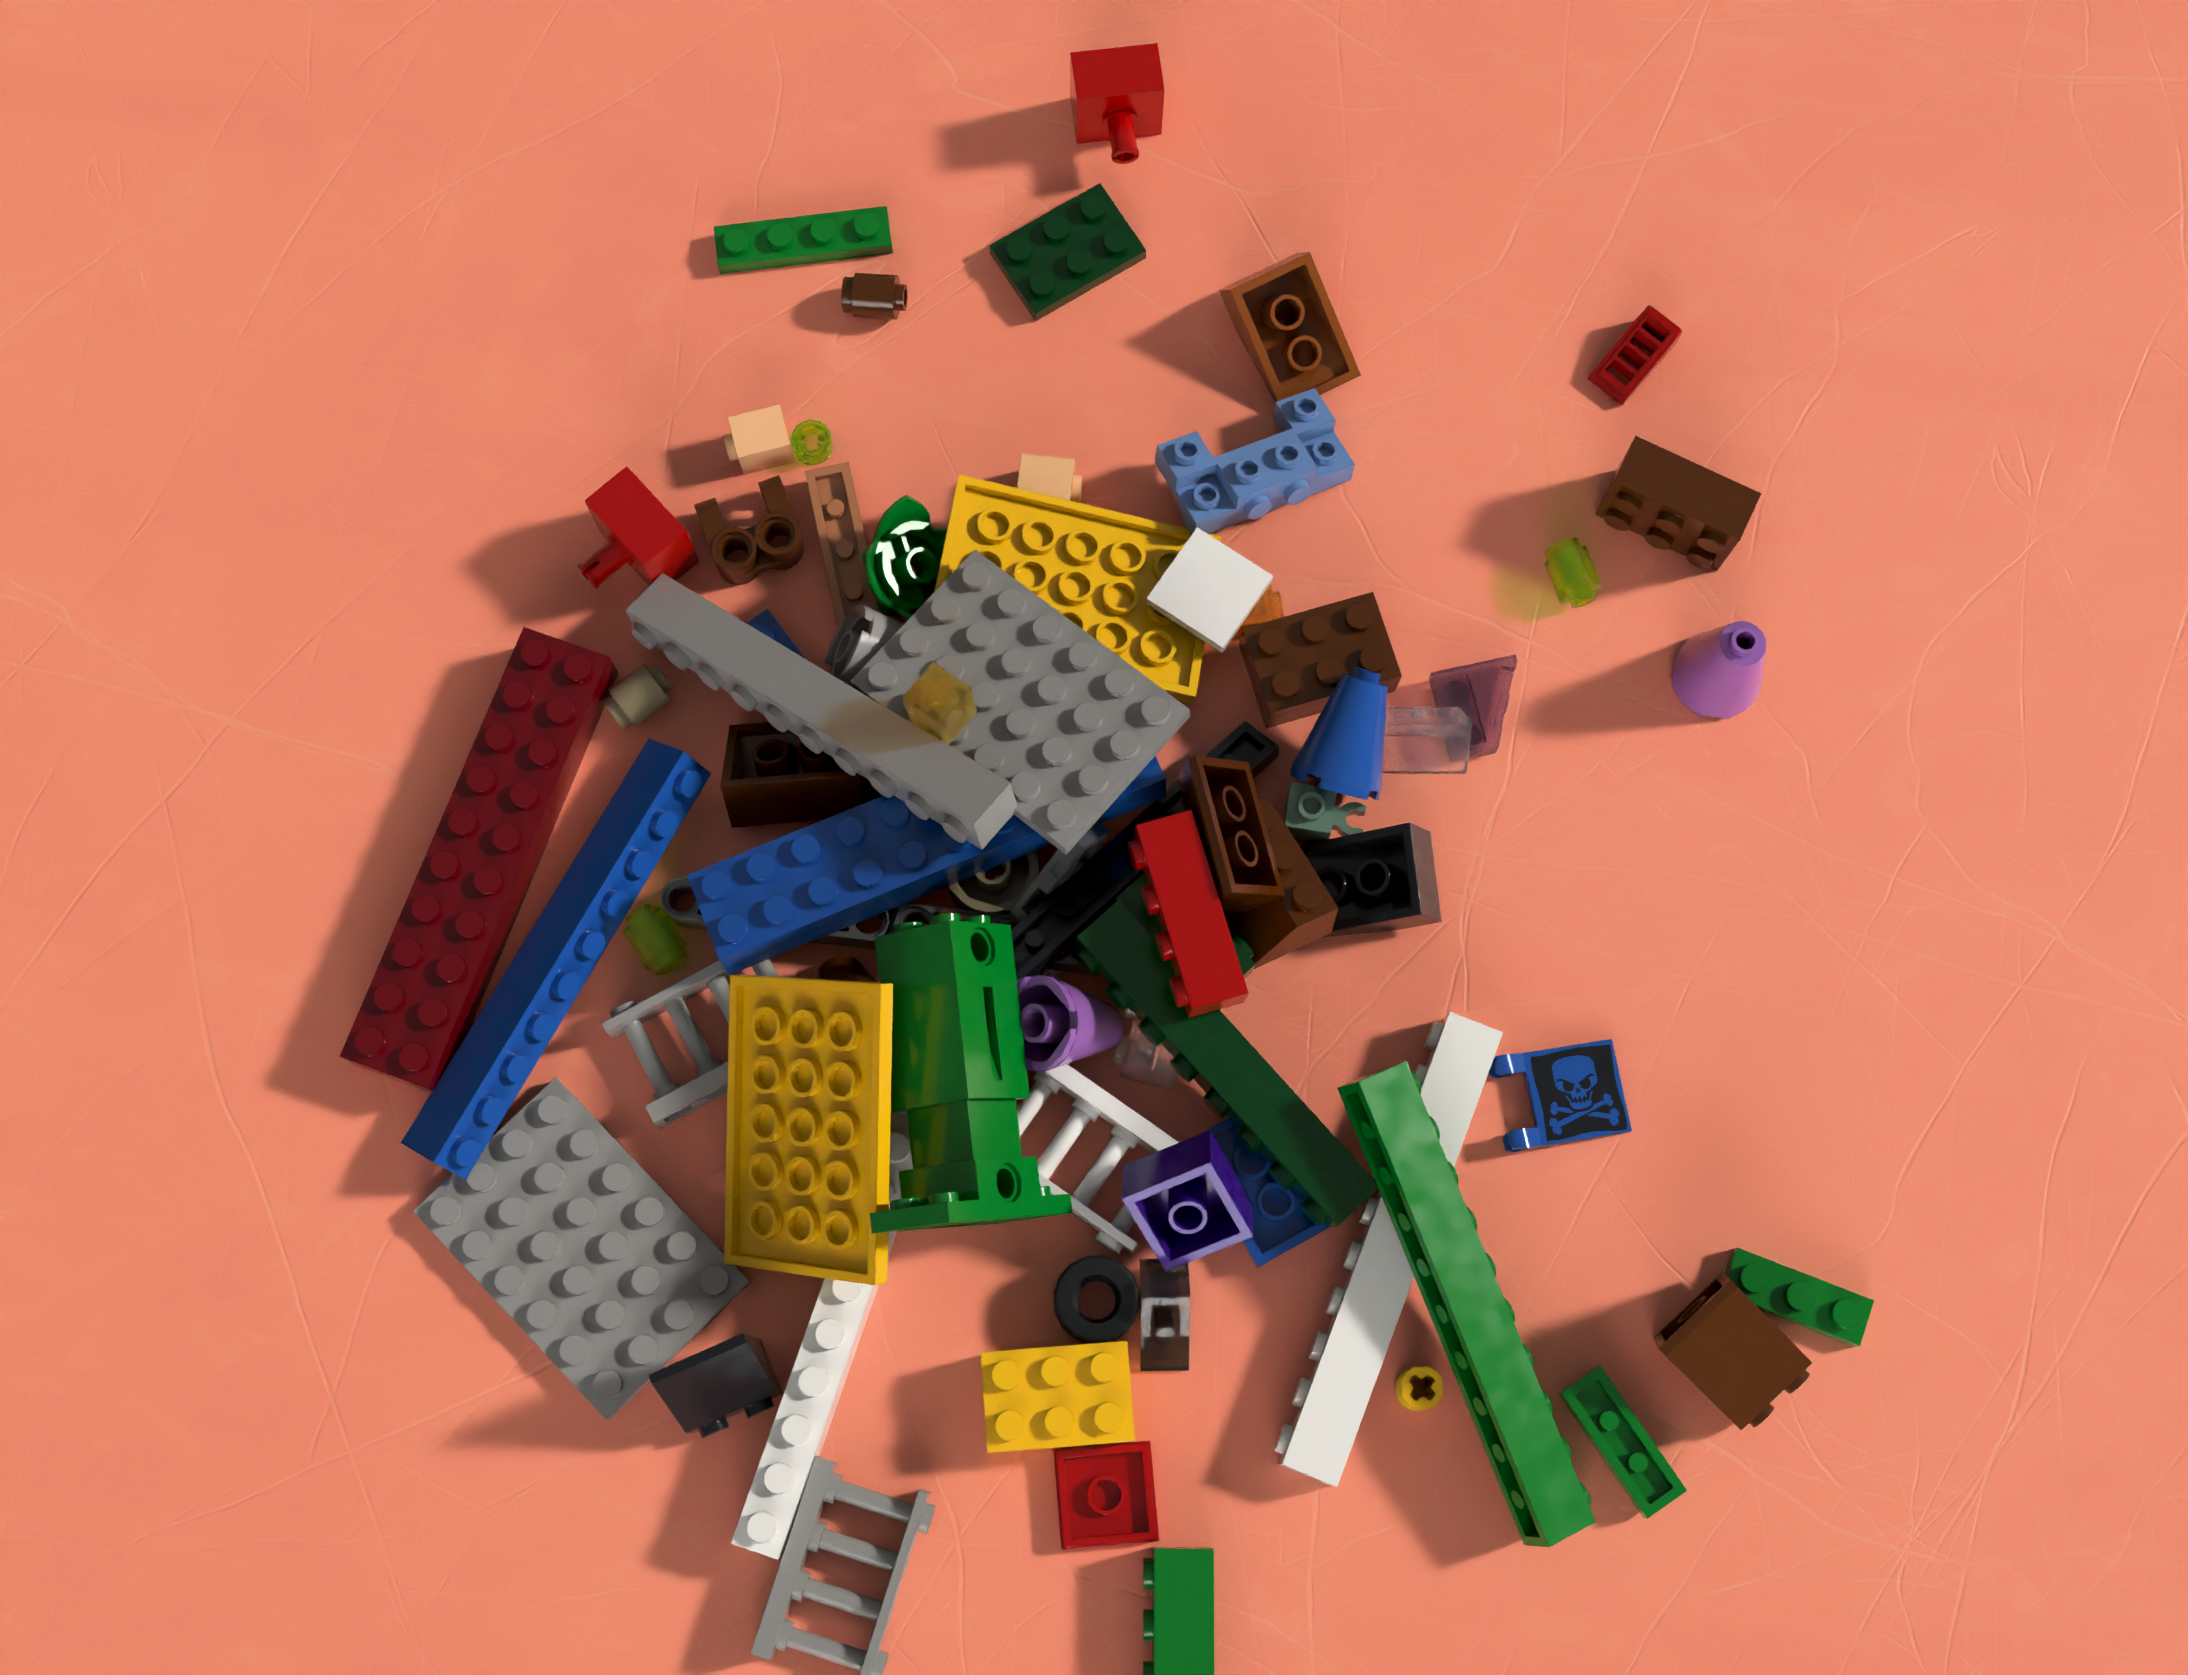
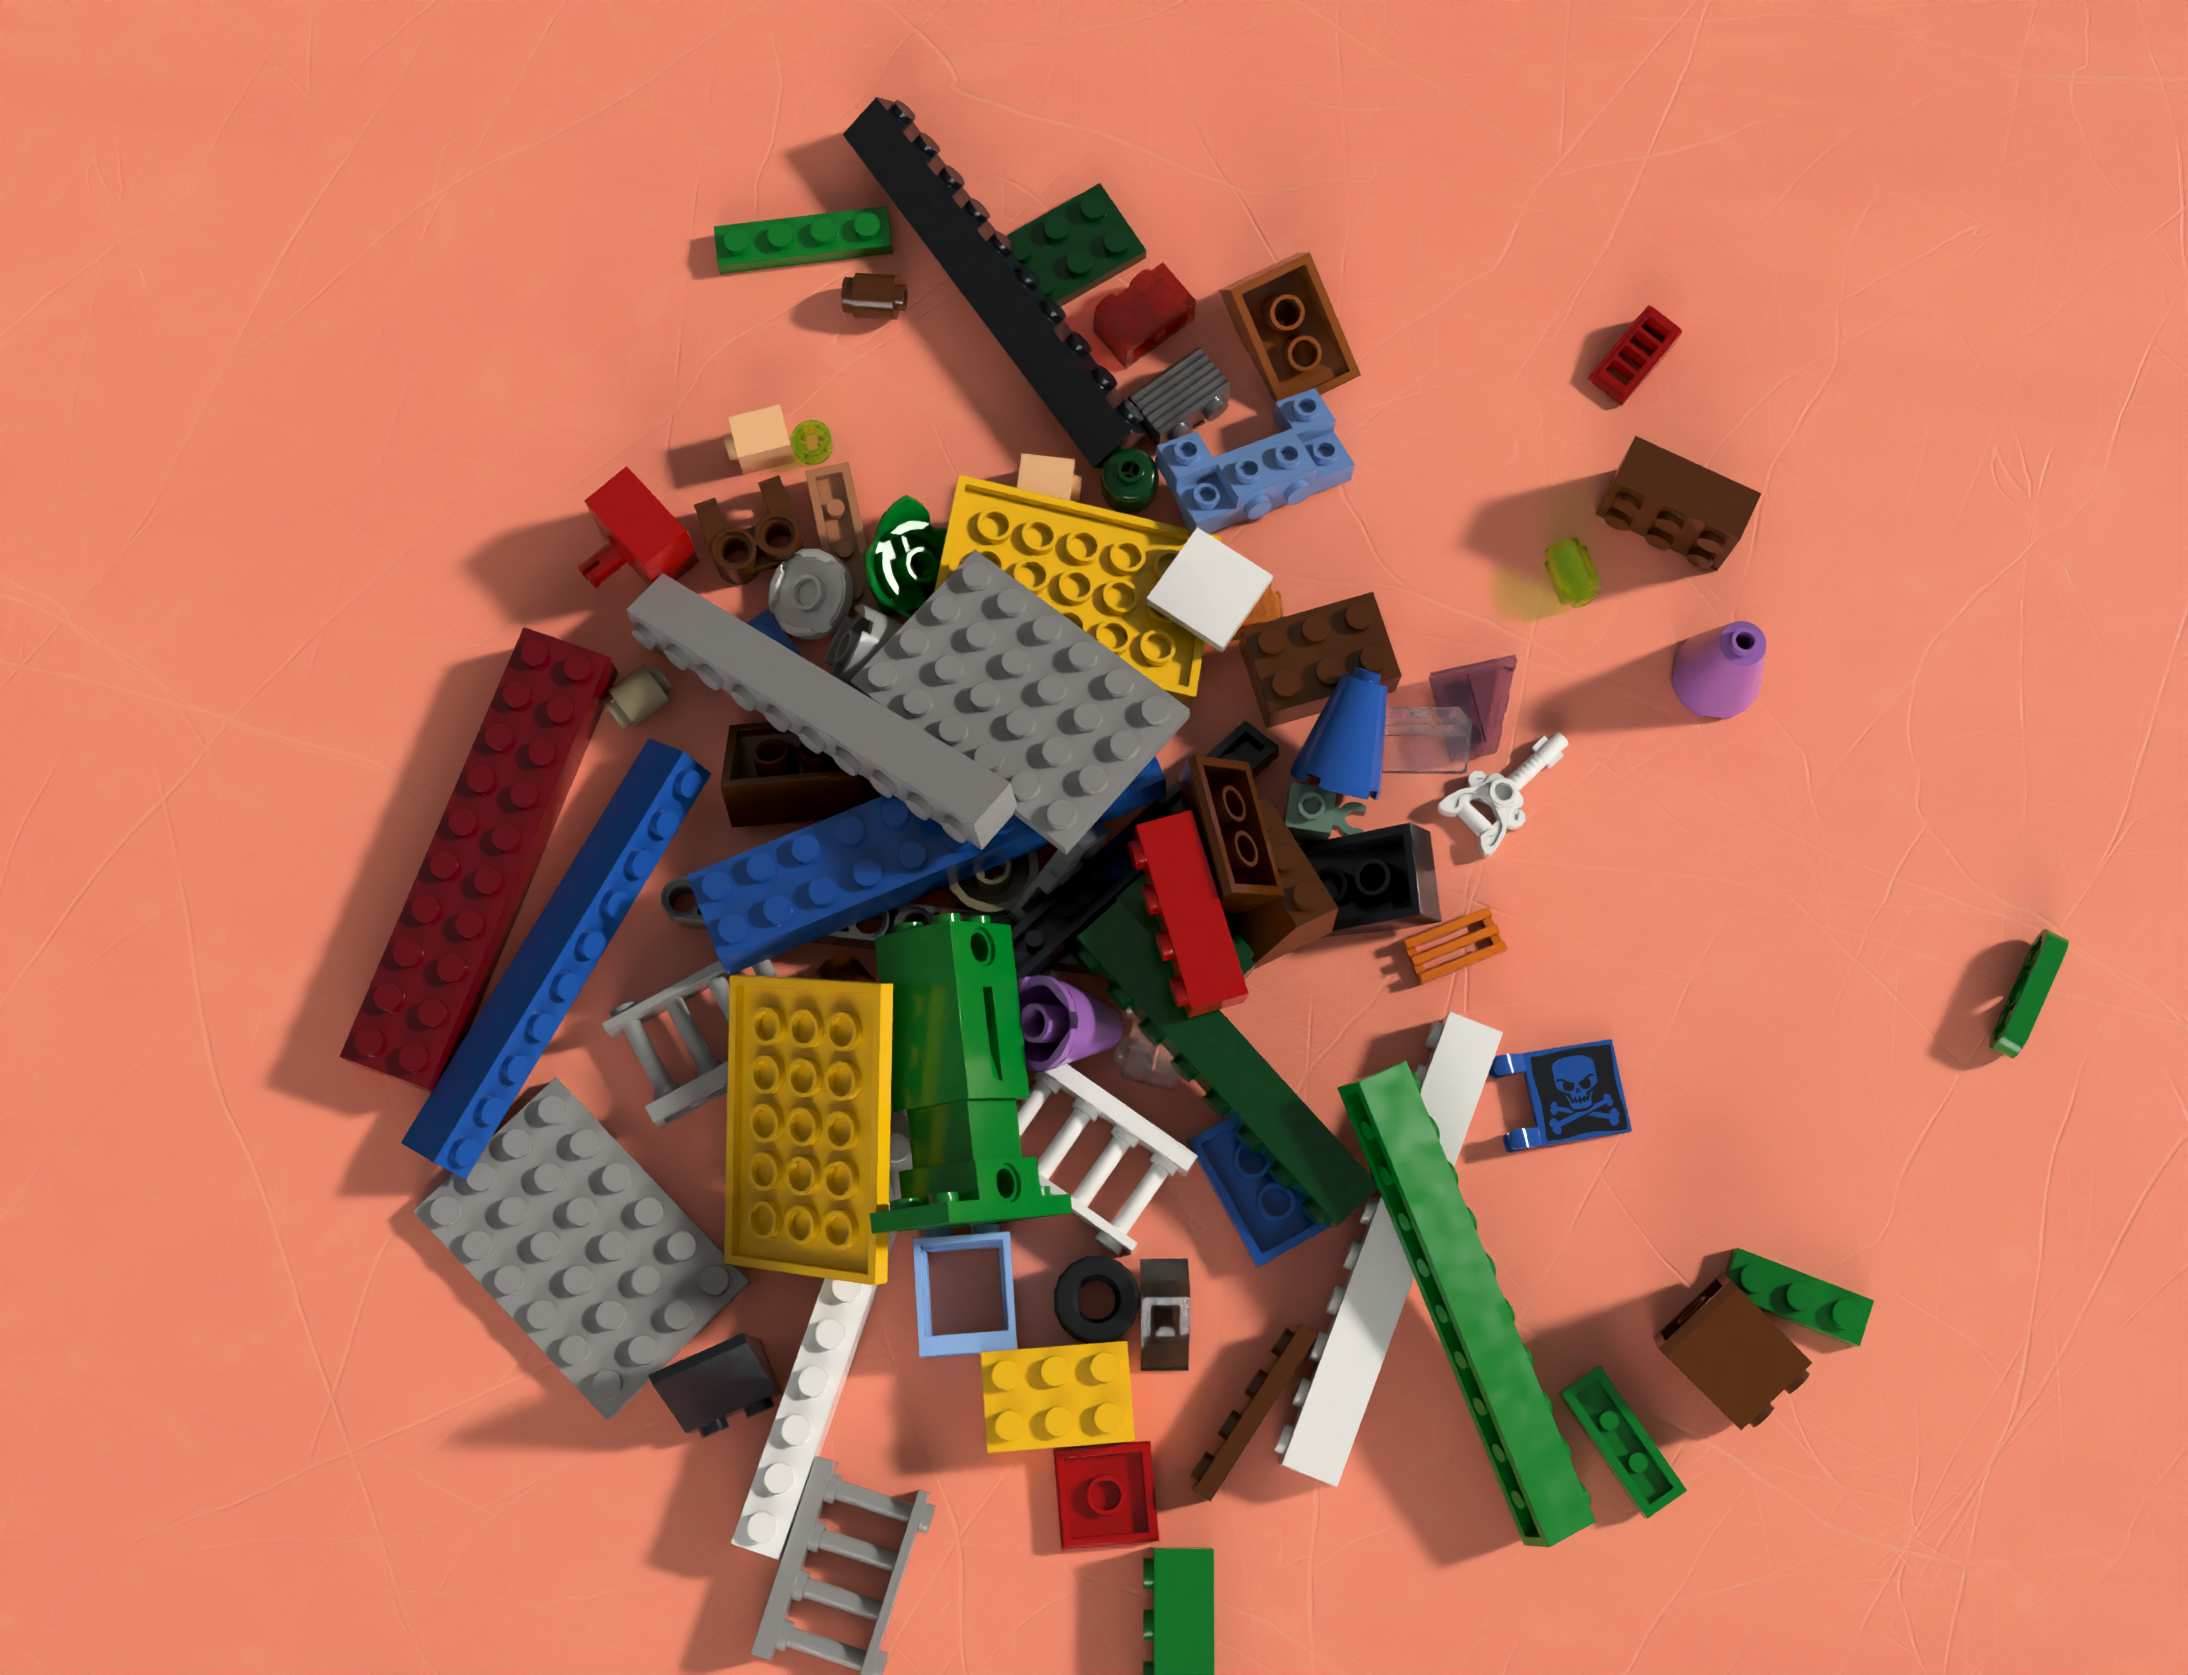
(655, 939): clear neon green brick -> none
(811, 594): none -> white tile
(940, 703): clear yellow brick -> none
(941, 1240): none -> light blue window
(995, 281): none -> black brick
(1117, 97): red brick -> none
(1129, 480): none -> dark green head
(1143, 314): none -> clear red brick
(1182, 397): none -> flat silver brick
(1187, 1201): dark purple brick -> none
(1240, 1428): none -> reddish brown plate
(1433, 1388): yellow bush -> none
(1489, 931): none -> orange tile
(1500, 795): none -> white piece
(2028, 993): none -> green beam

